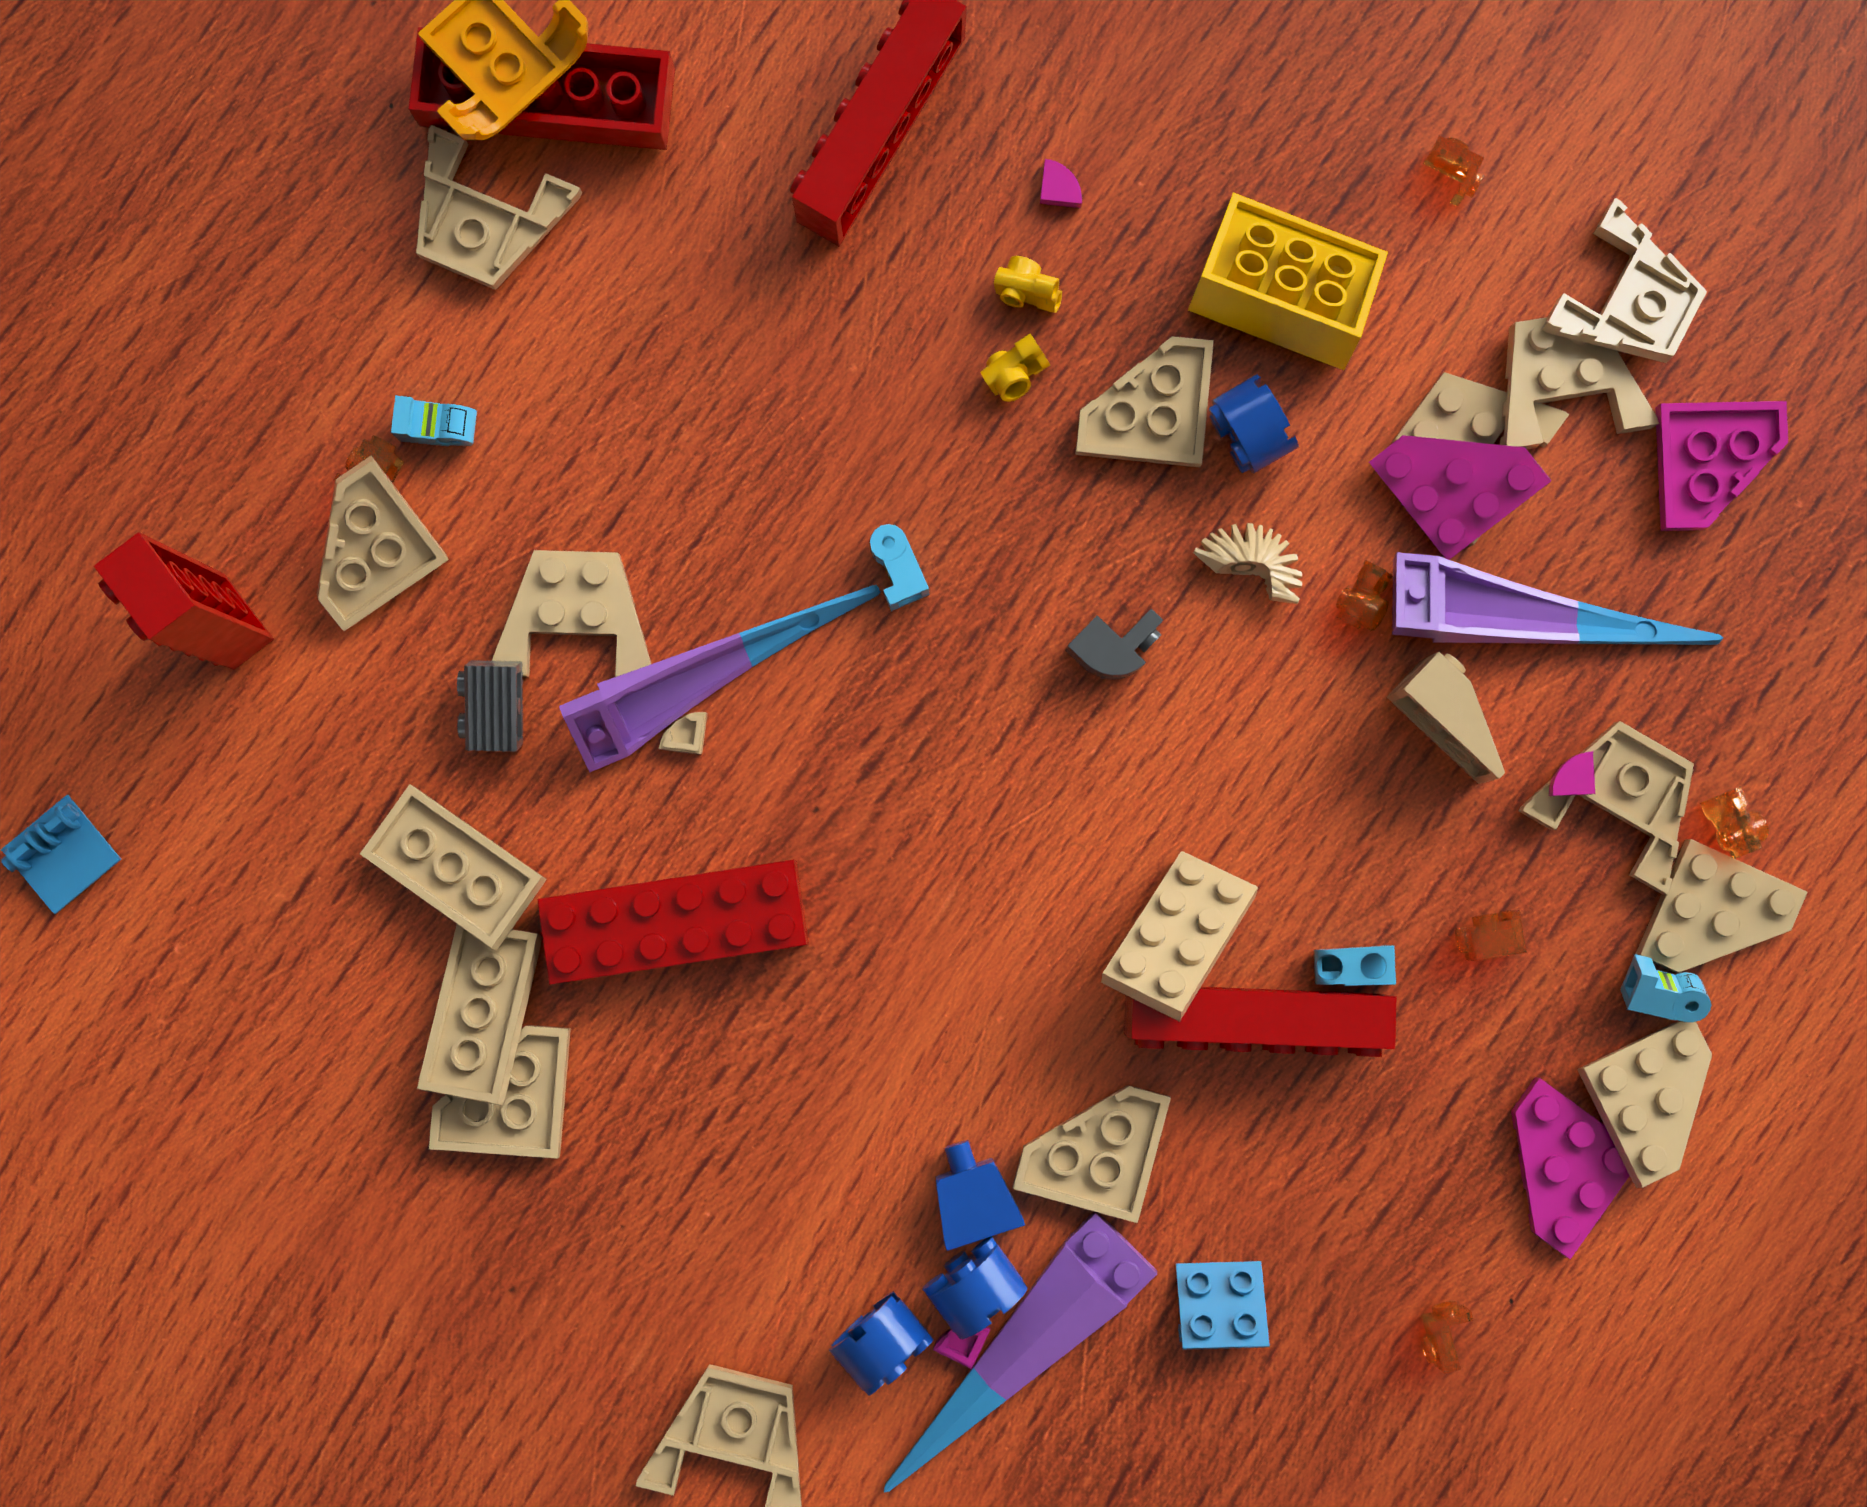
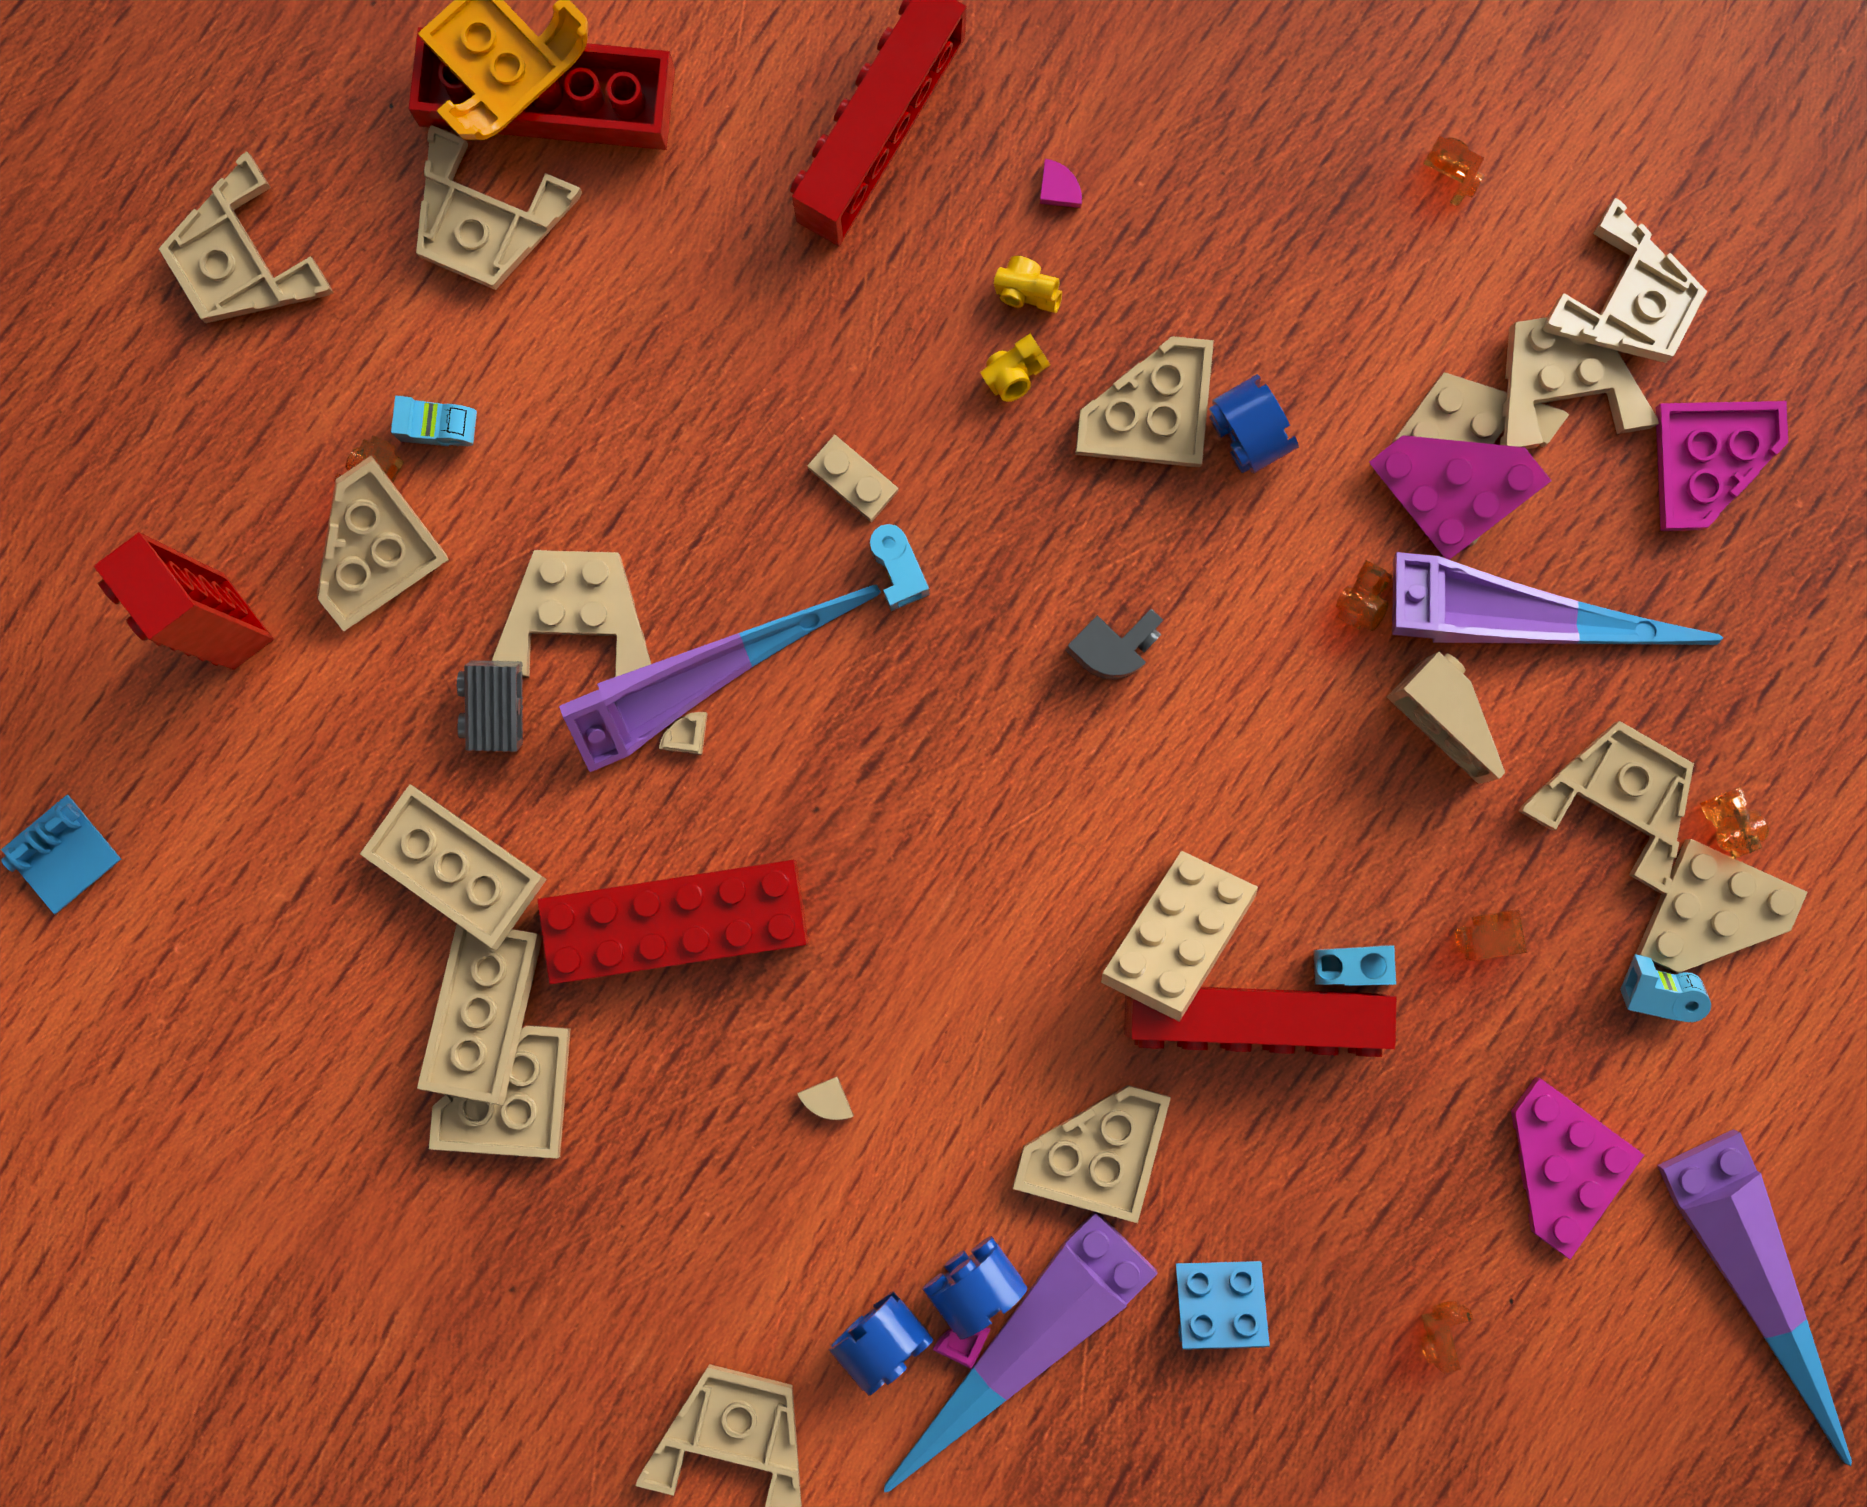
(221, 264): none -> tan wing
(827, 1100): none -> tan tile
(853, 478): none -> tan plate
(974, 1199): blue torso -> none
(1254, 557): tan hair -> none
(1289, 281): yellow slope -> none
(1574, 777): dark pink tile -> none
(1651, 1097): tan plate -> none
(1734, 1221): none -> medium lavender plate

